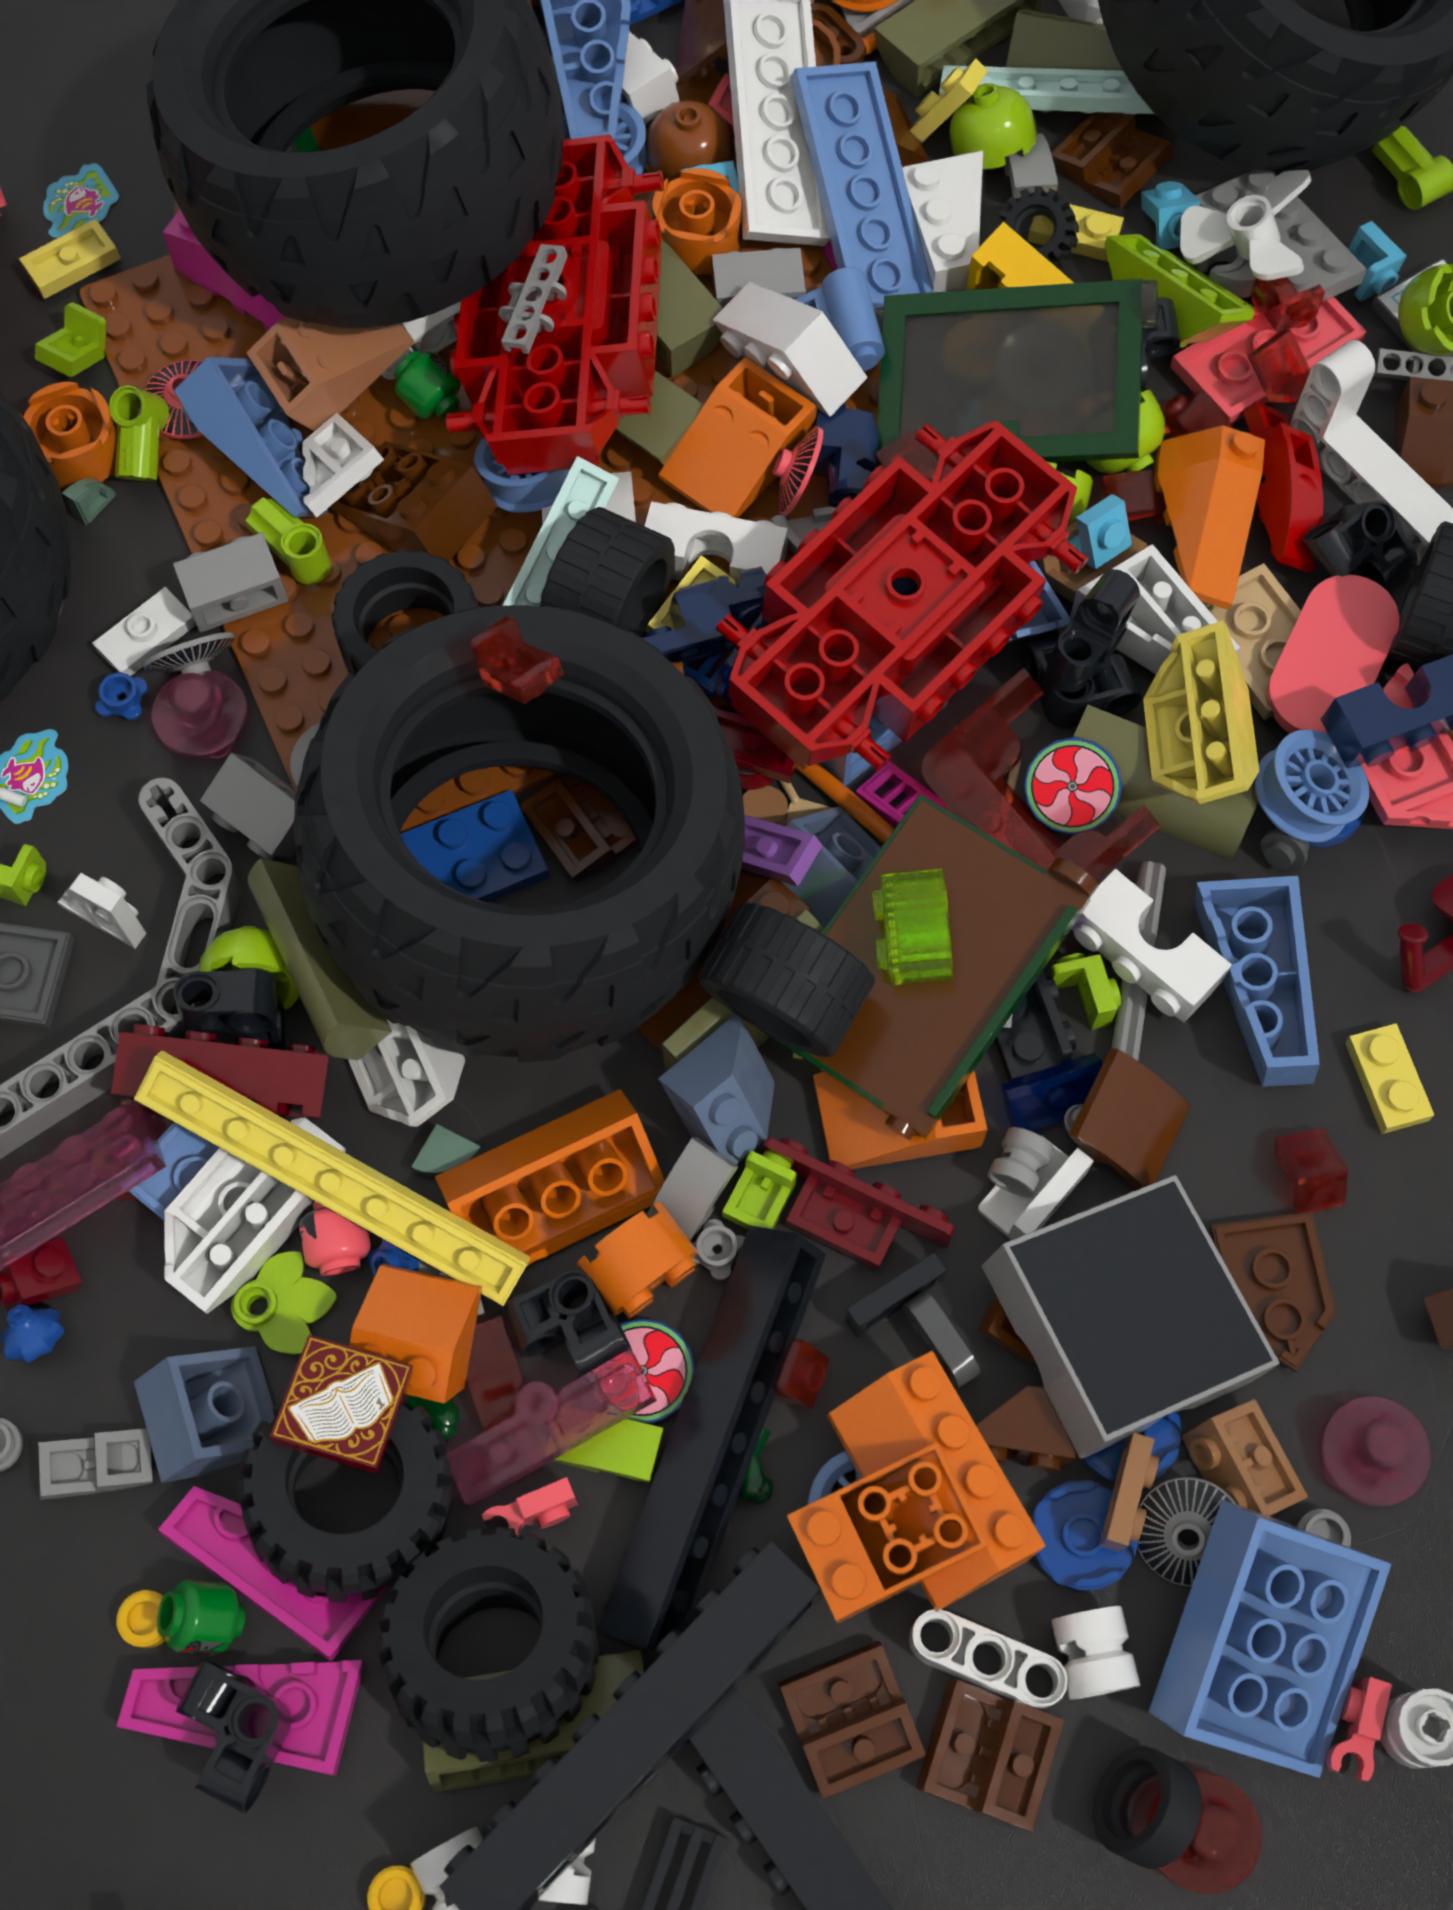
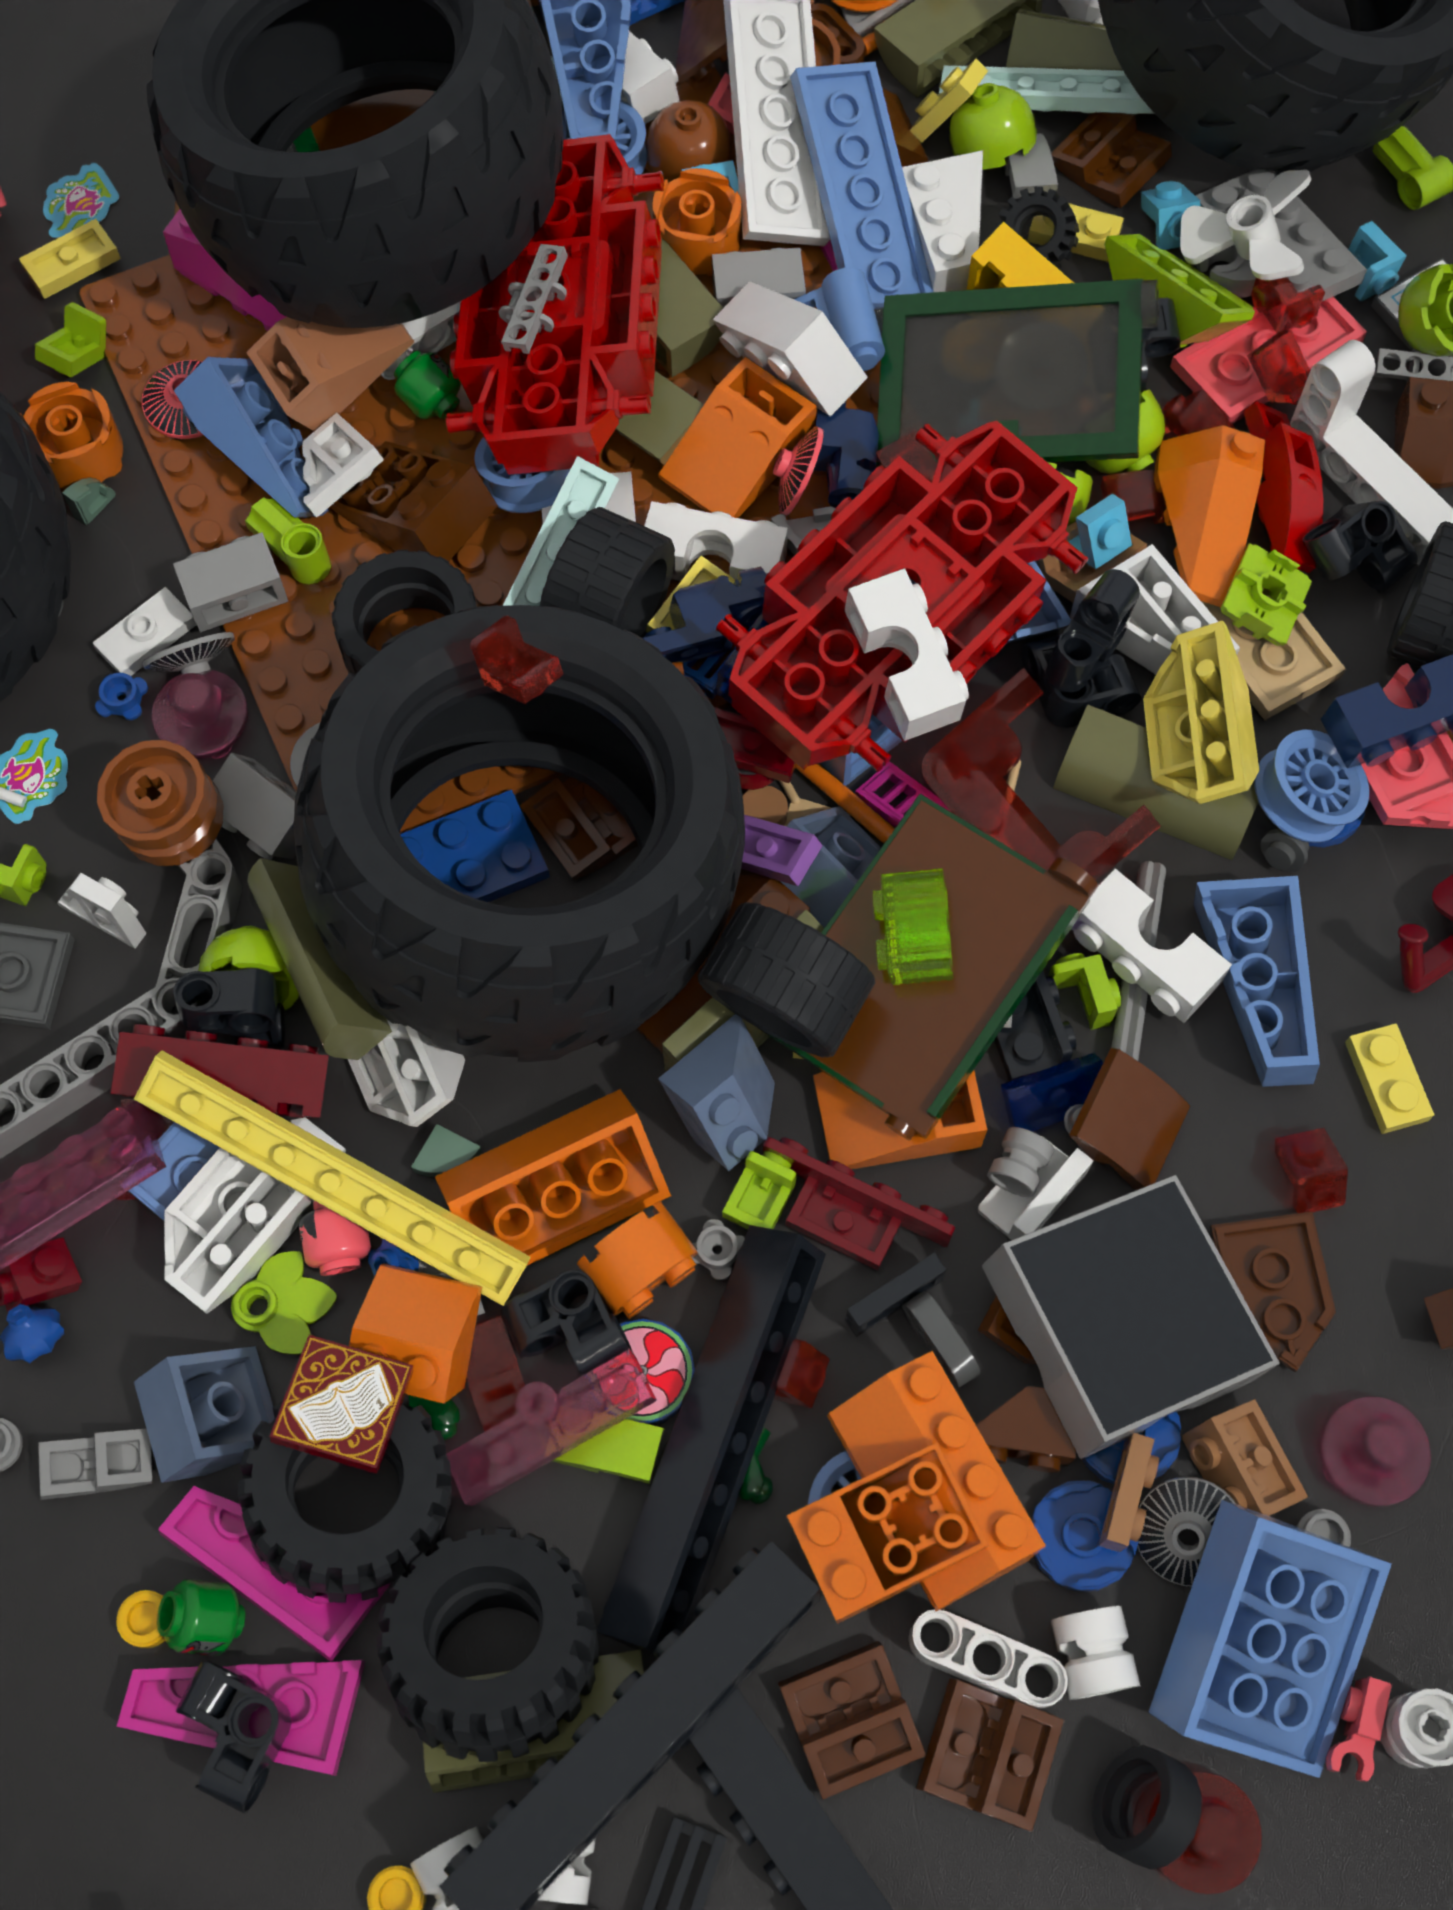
(137, 434): lime piece -> none
(160, 802): none -> dark orange wheel
(545, 1505): coral plate -> none
(694, 1186): light grey slope -> none
(893, 615): none -> white arch
(1073, 785): tile -> none
(1249, 607): none -> lime piece
(1332, 650): coral tile -> none

